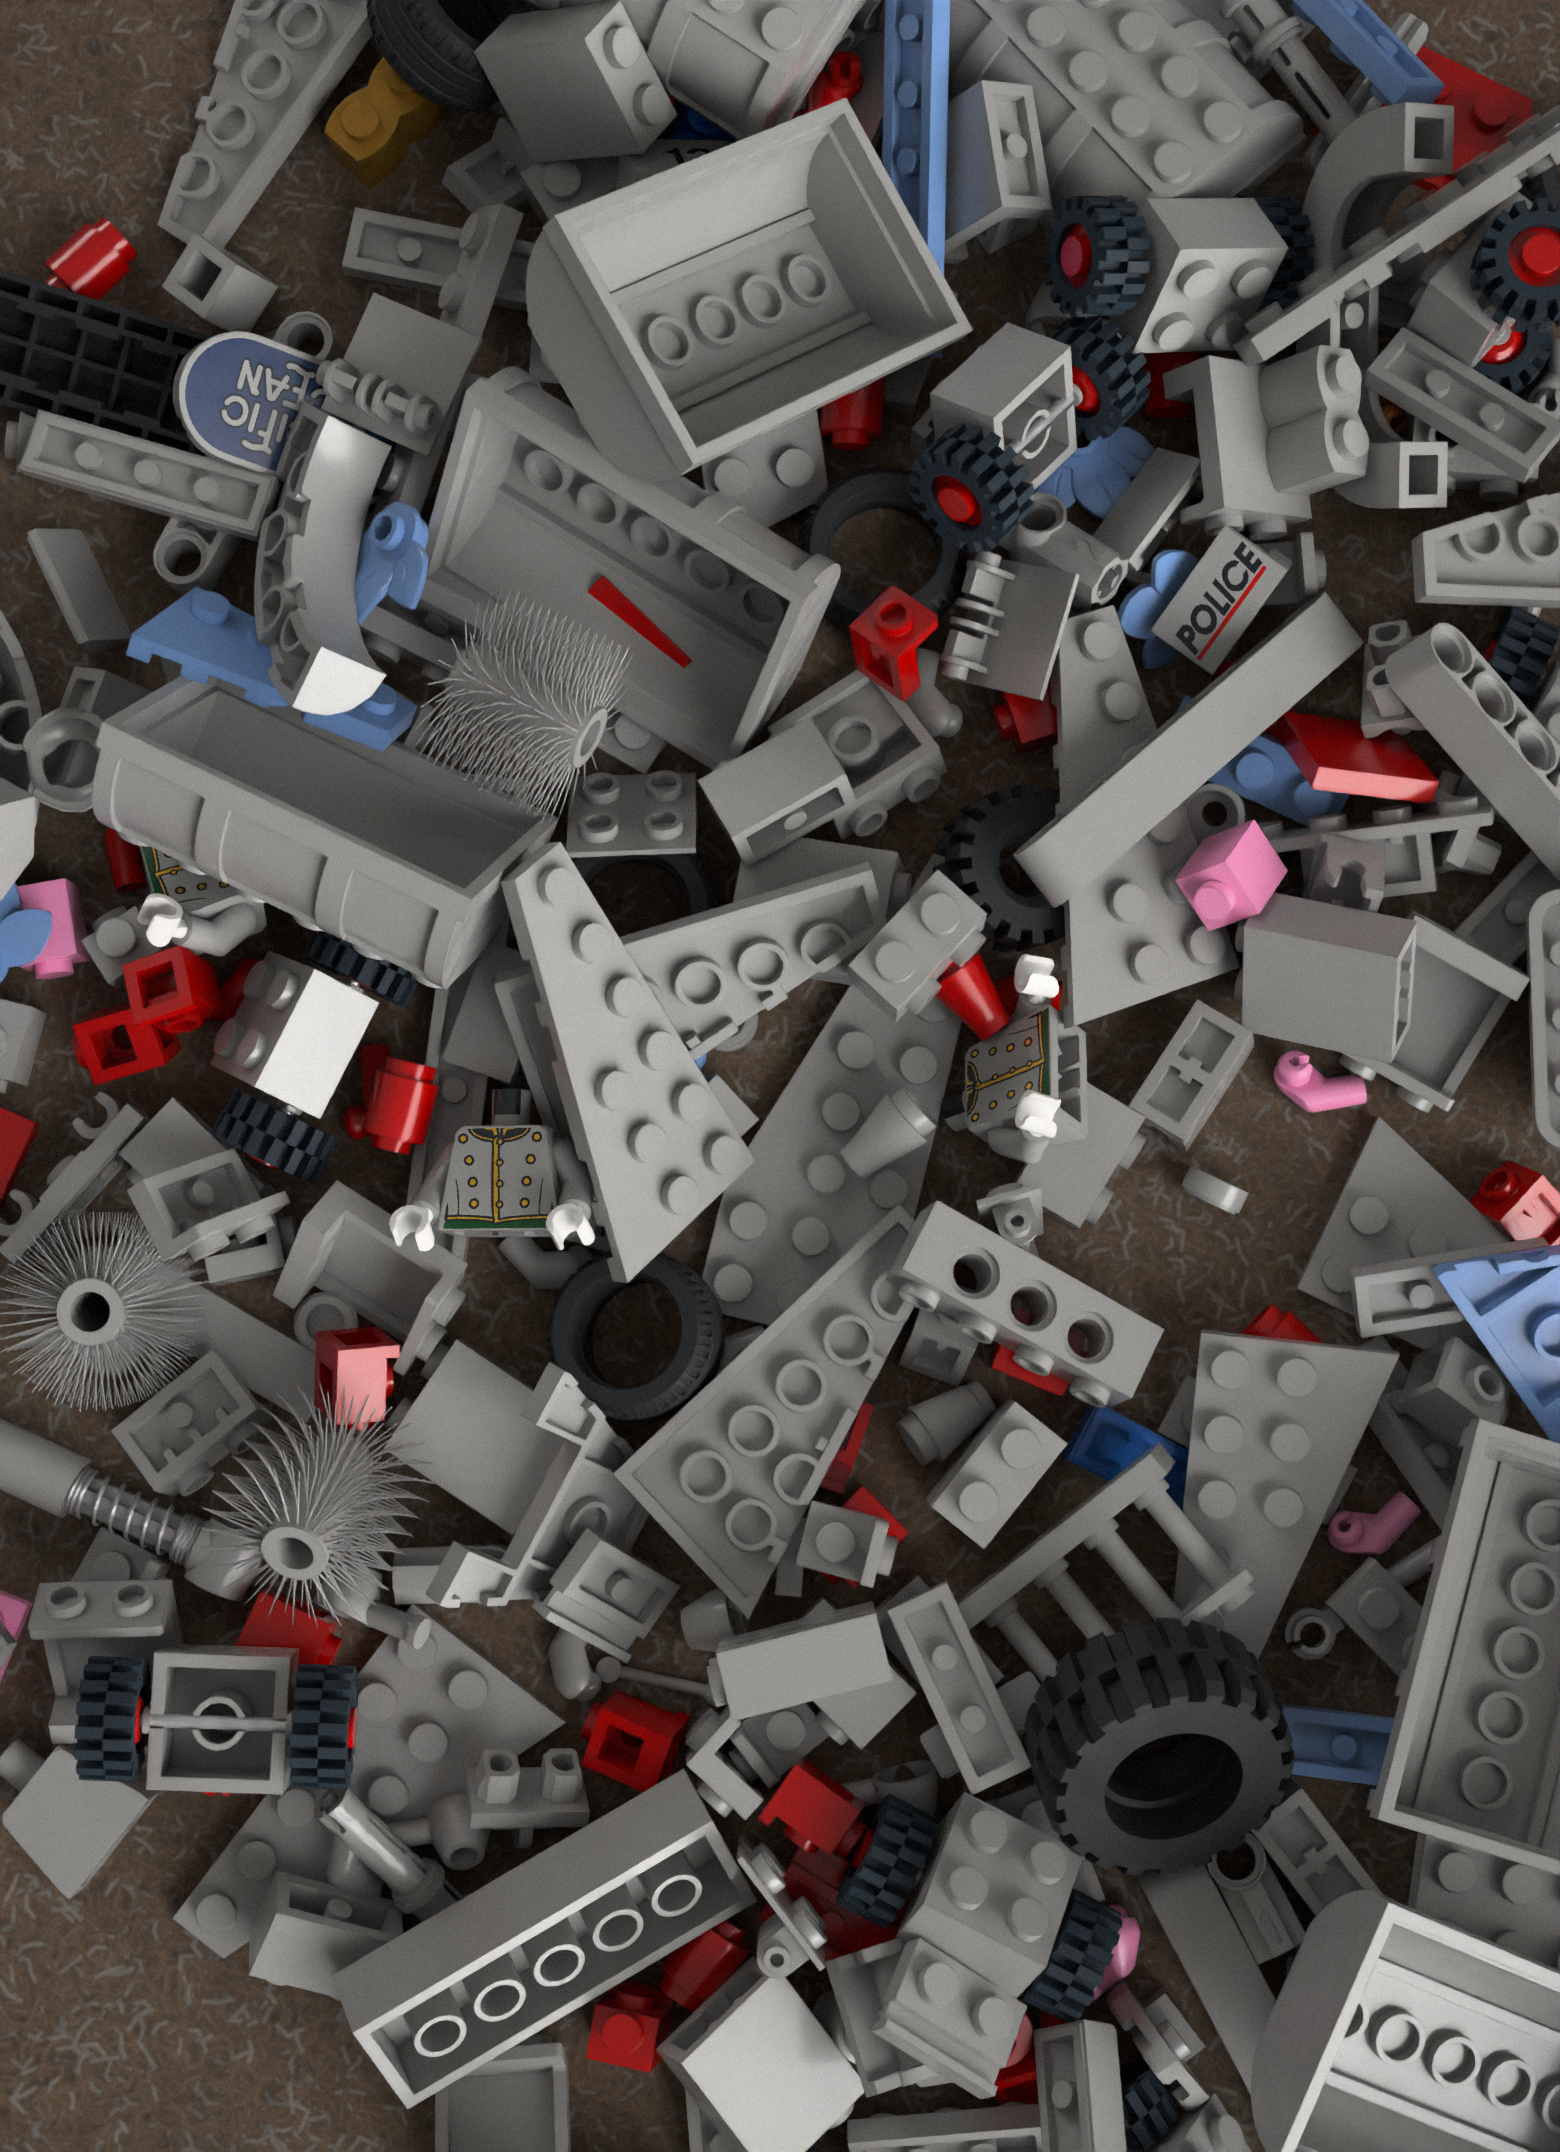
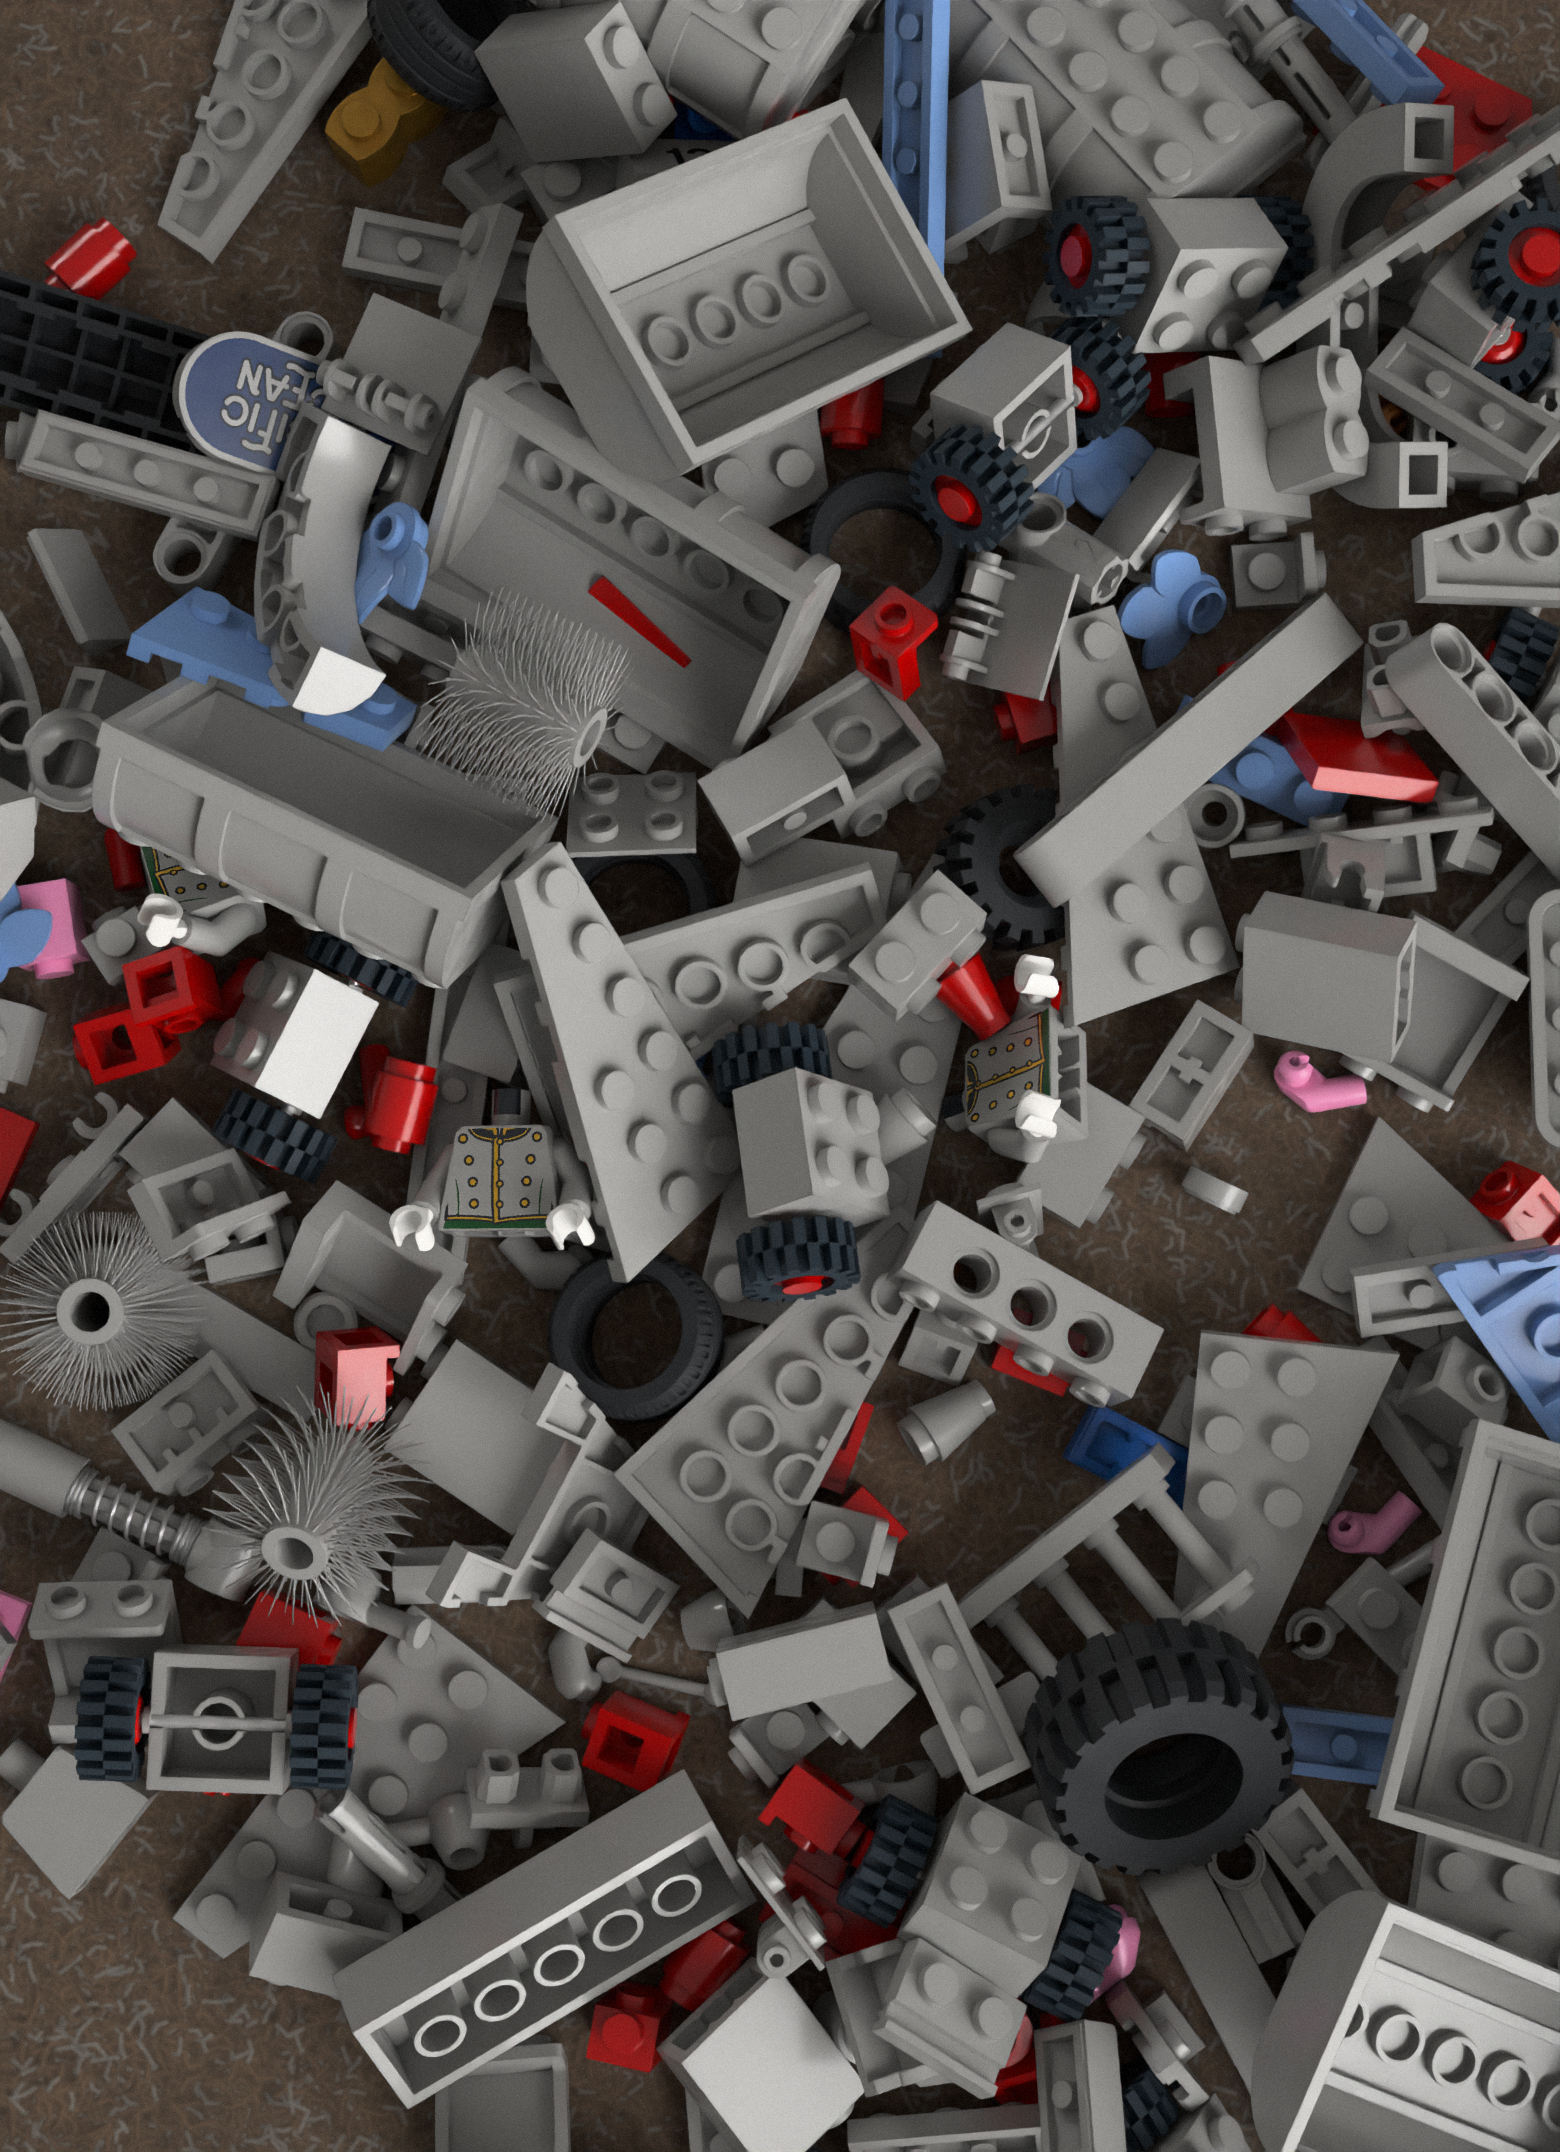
(219, 285): light grey brick -> none
(720, 1779): light grey bracket -> none
(804, 1160): none -> brick
(838, 82): red arm -> none
(929, 704): light grey arm -> none
(995, 1472): light grey brick -> none
(1220, 598): light grey panel -> none
(1231, 875): bright pink brick -> none

